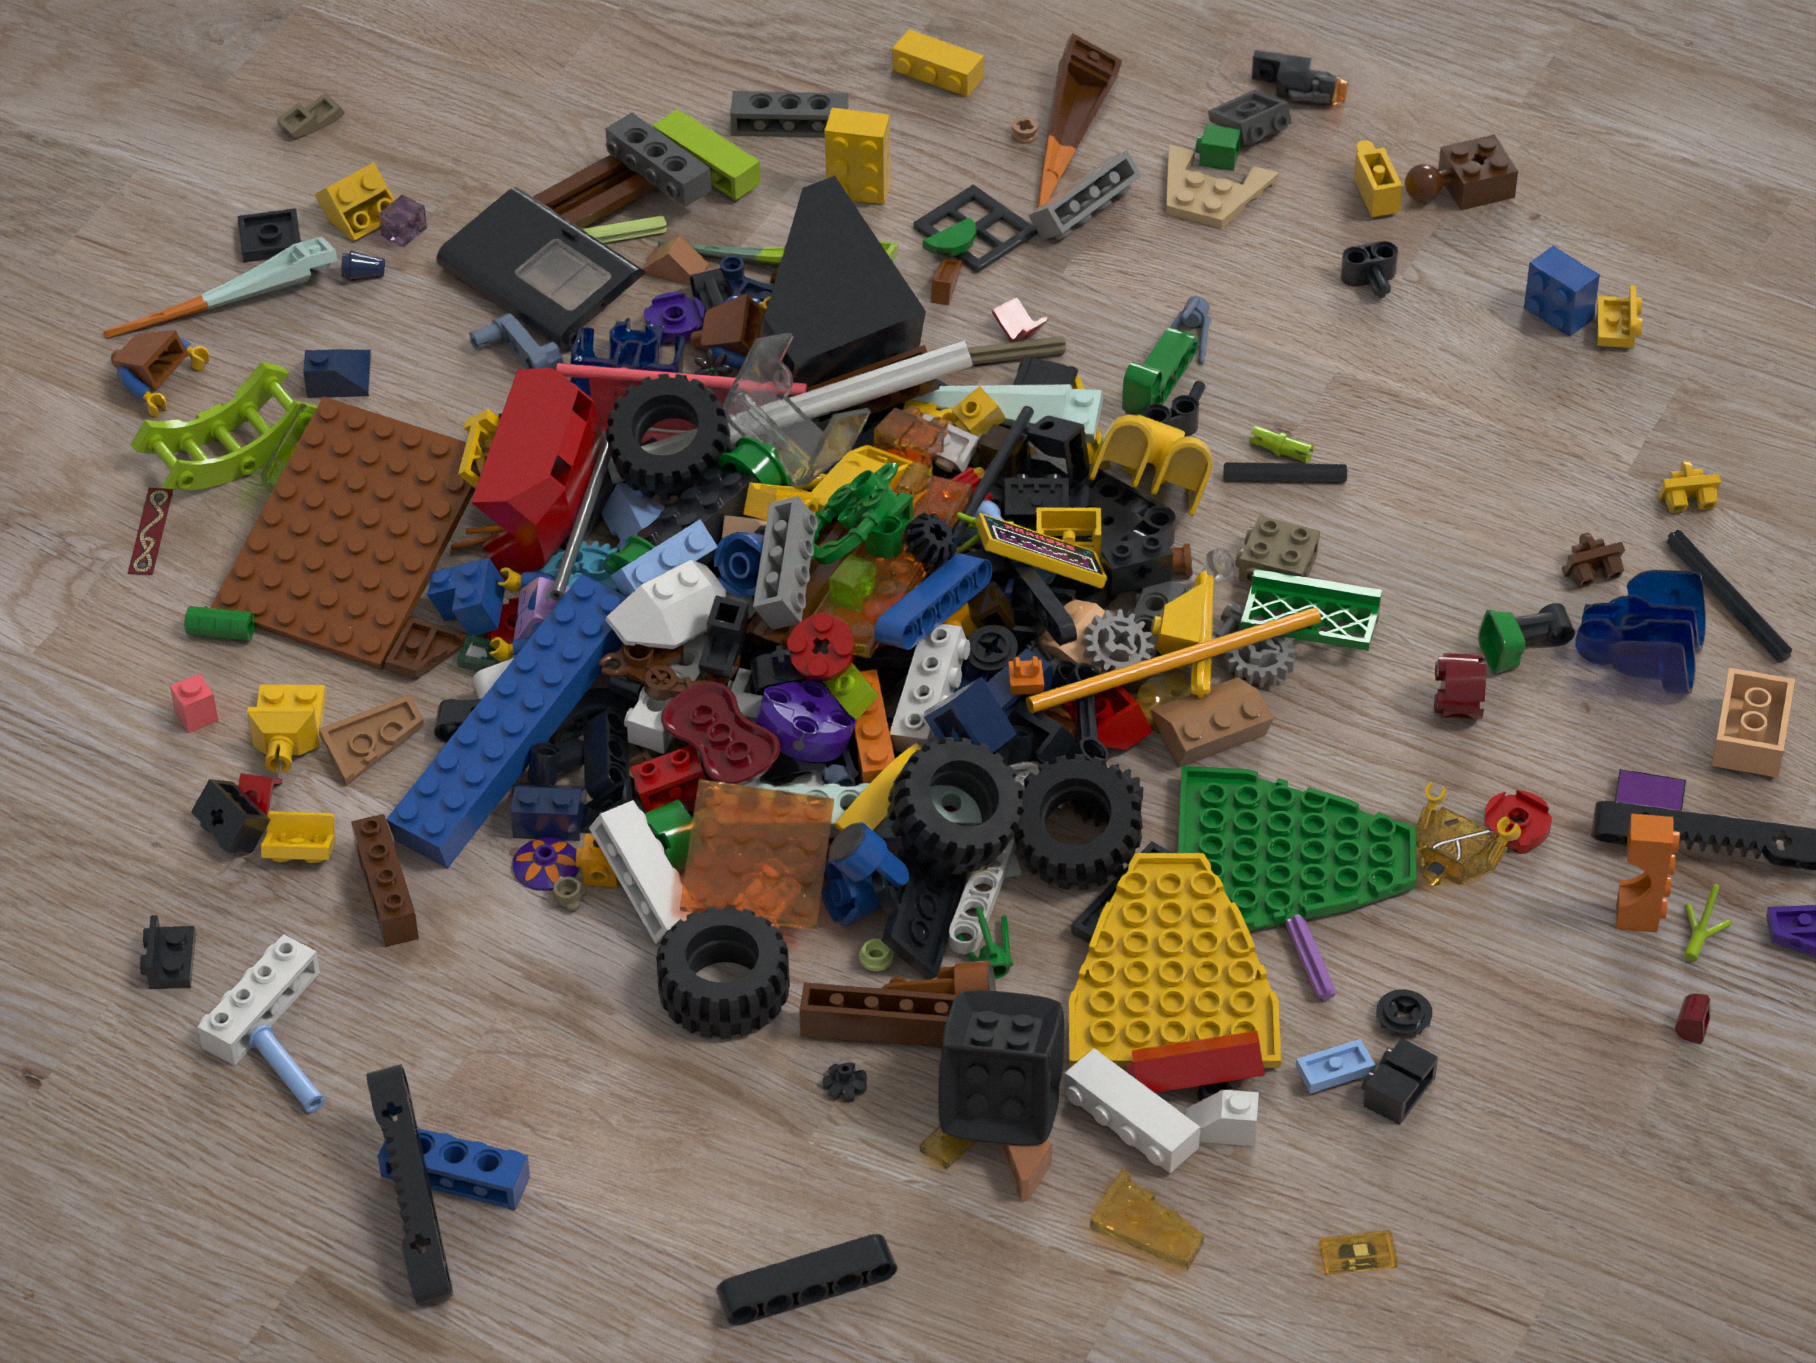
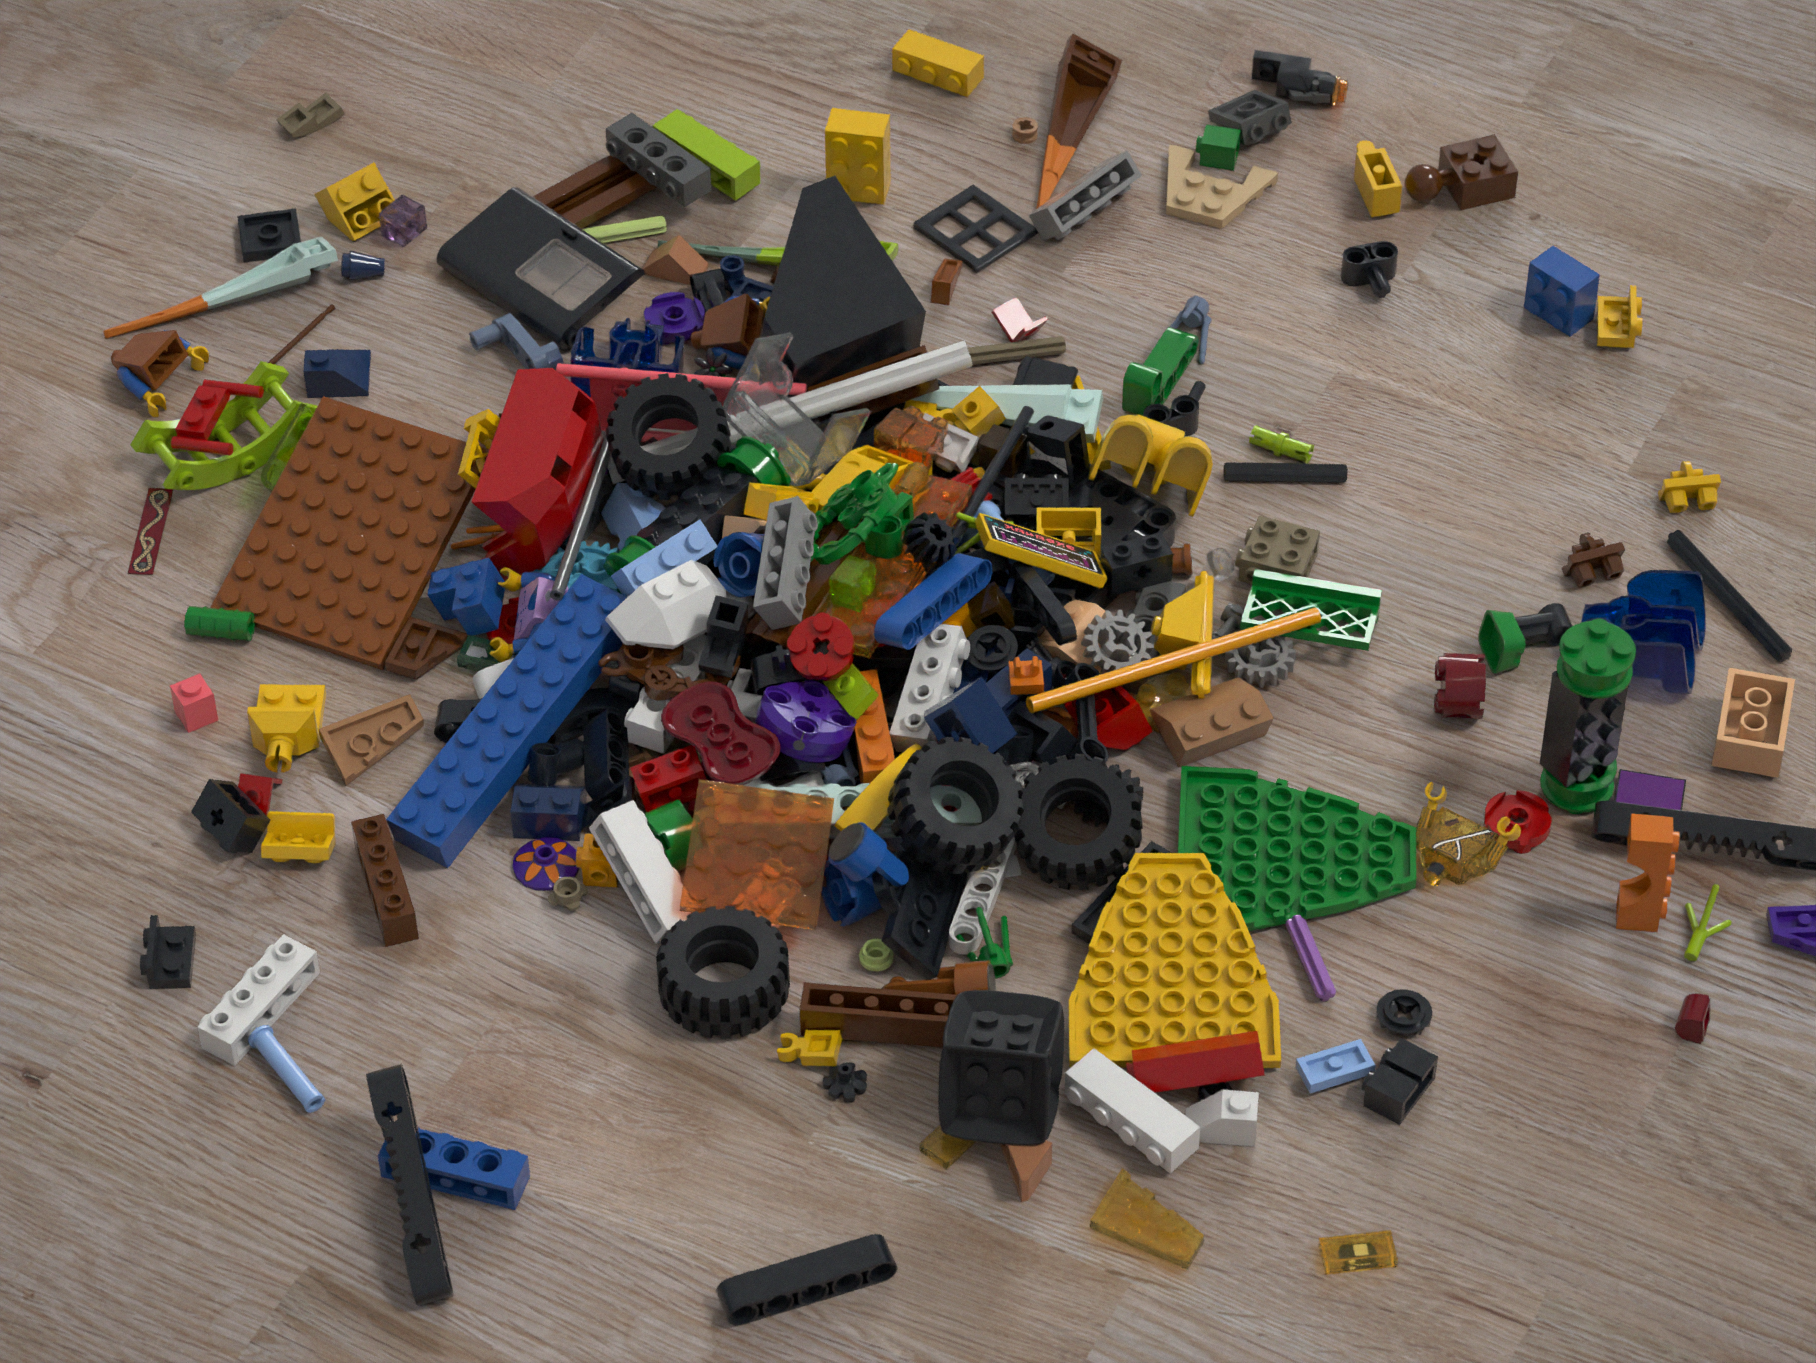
(204, 413): none -> red plate
(301, 335): none -> reddish brown piece
(783, 113): dark grey brick -> none
(813, 1049): none -> yellow plate
(952, 239): green tile -> none
(1586, 715): none -> brick

